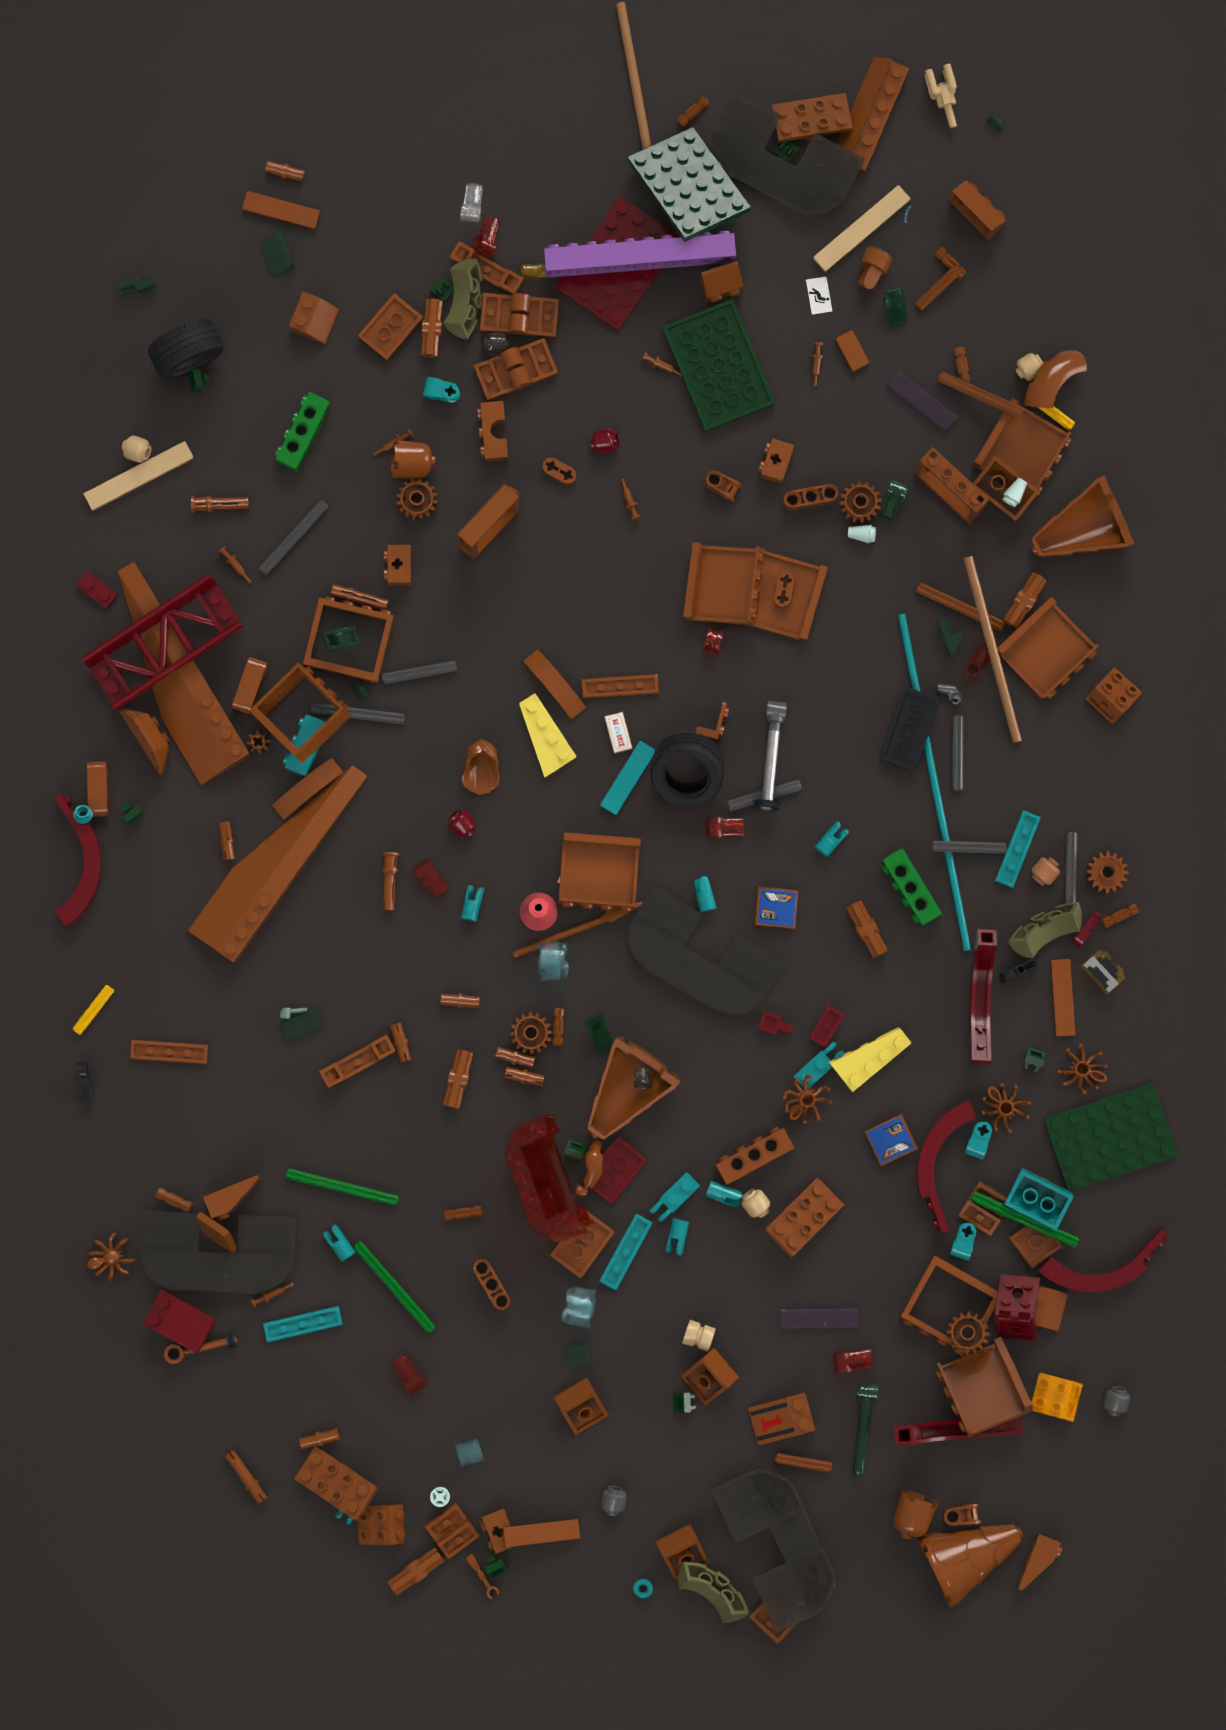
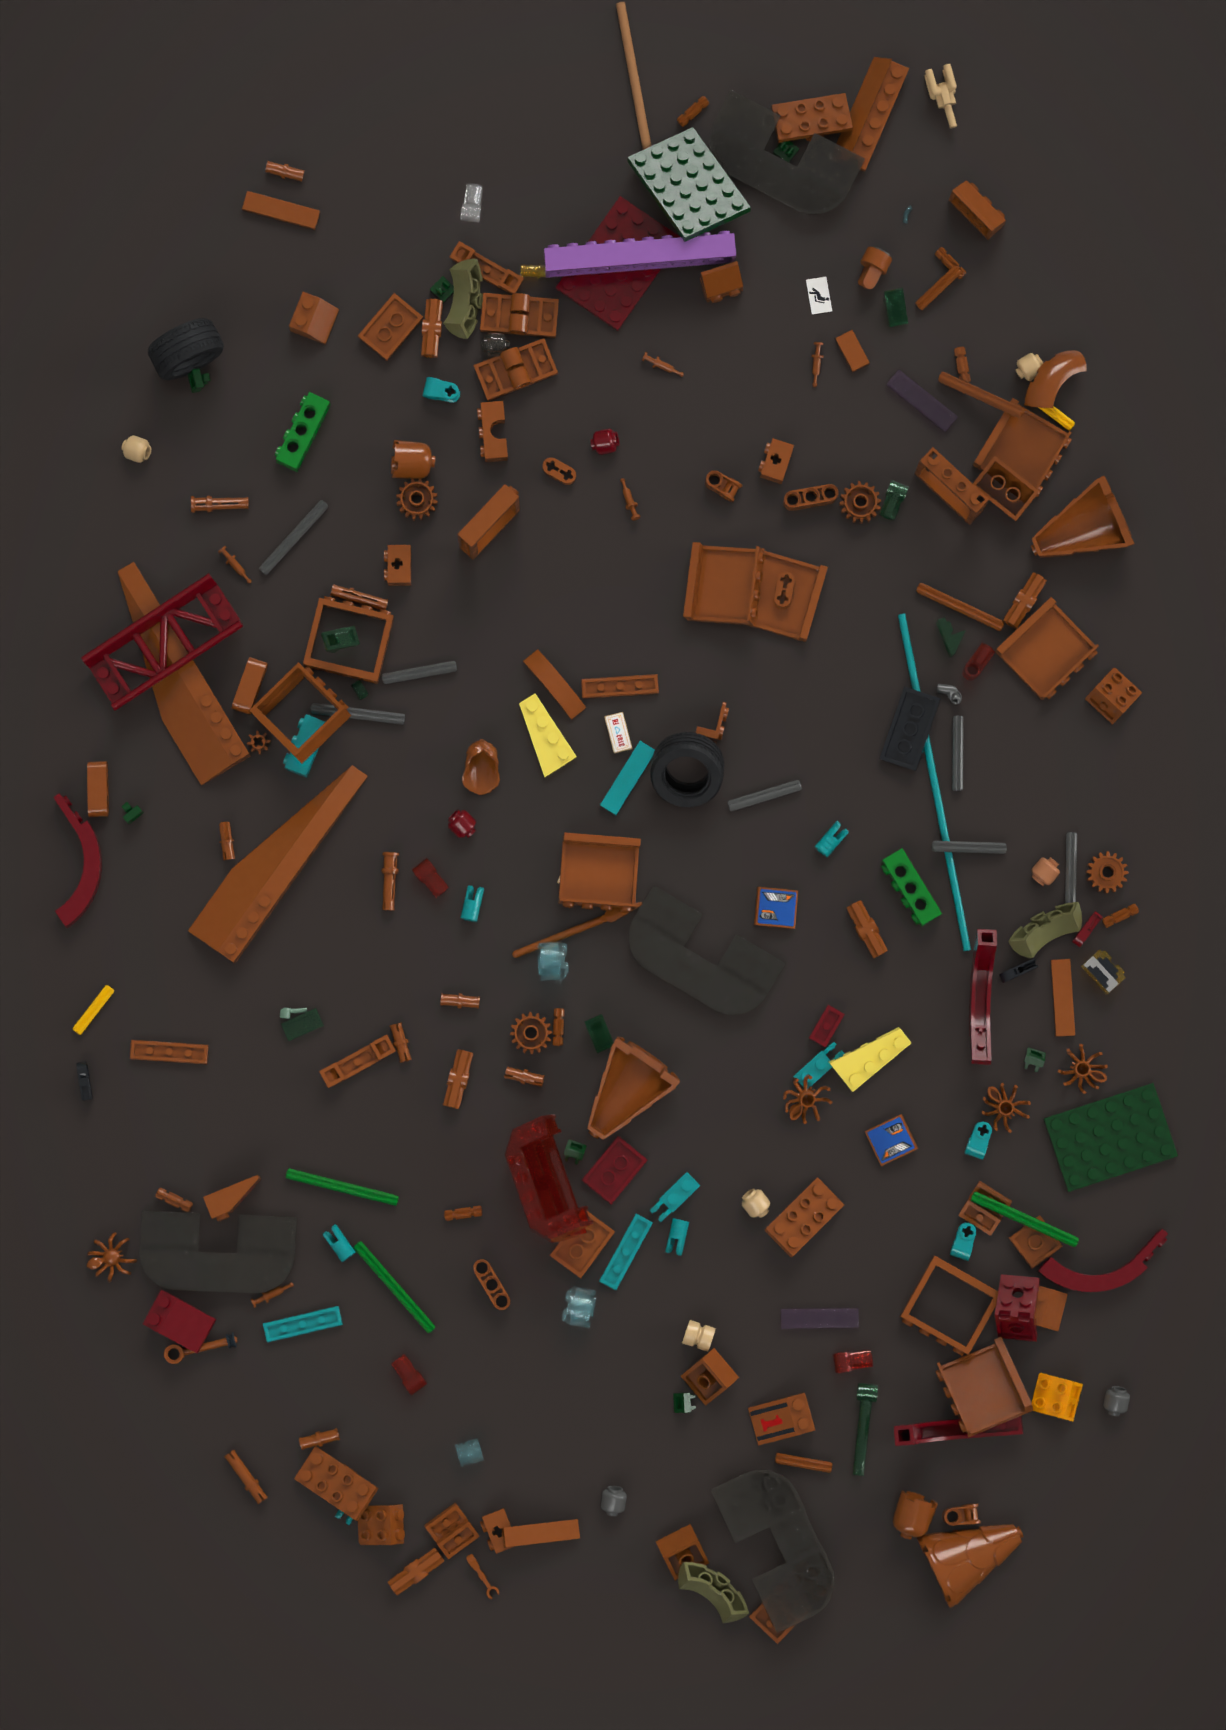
(83, 810): teal plate -> none
(96, 590): dark red plate -> none
(138, 476): tan tile -> none
(142, 285): clear green slope -> none
(149, 737): dark orange wedge -> none
(216, 1232): dark orange tile -> none
(277, 253): clear green panel -> none
(307, 788): dark orange slope -> none
(388, 446): dark orange piece -> none
(440, 1496): light aqua wheel -> none
(485, 241): clear red piece -> none
(495, 1567): dark green tile -> none
(515, 1057): dark orange pin -> none
(541, 919): coral cone -> none
(579, 1354): clear green tile -> none
(581, 1406): dark orange slope -> none
(594, 1167): dark orange arm -> none
(643, 1079): clear smoke wheel -> none
(647, 1593): teal plate -> none
(704, 894): teal hinge -> none
(713, 641): clear red wheel -> none
(718, 365): dark green plate -> none
(718, 827): clear red piece -> none
(724, 1194): teal hinge -> none
(772, 1023): dark red plate -> none
(775, 717): piece -> none
(783, 1145): dark orange brick -> none
(861, 228): tan tile -> none
(862, 533): light aqua cone -> none
(927, 1156): dark red arch -> none
(968, 1343): dark orange gear -> none
(991, 117): clear green piece -> none
(992, 649): medium nougat piece -> none
(1015, 492): light aqua cone -> none
(1017, 849): teal tile -> none
(1038, 1198): teal slope -> none
(1040, 1557): dark orange slope -> none

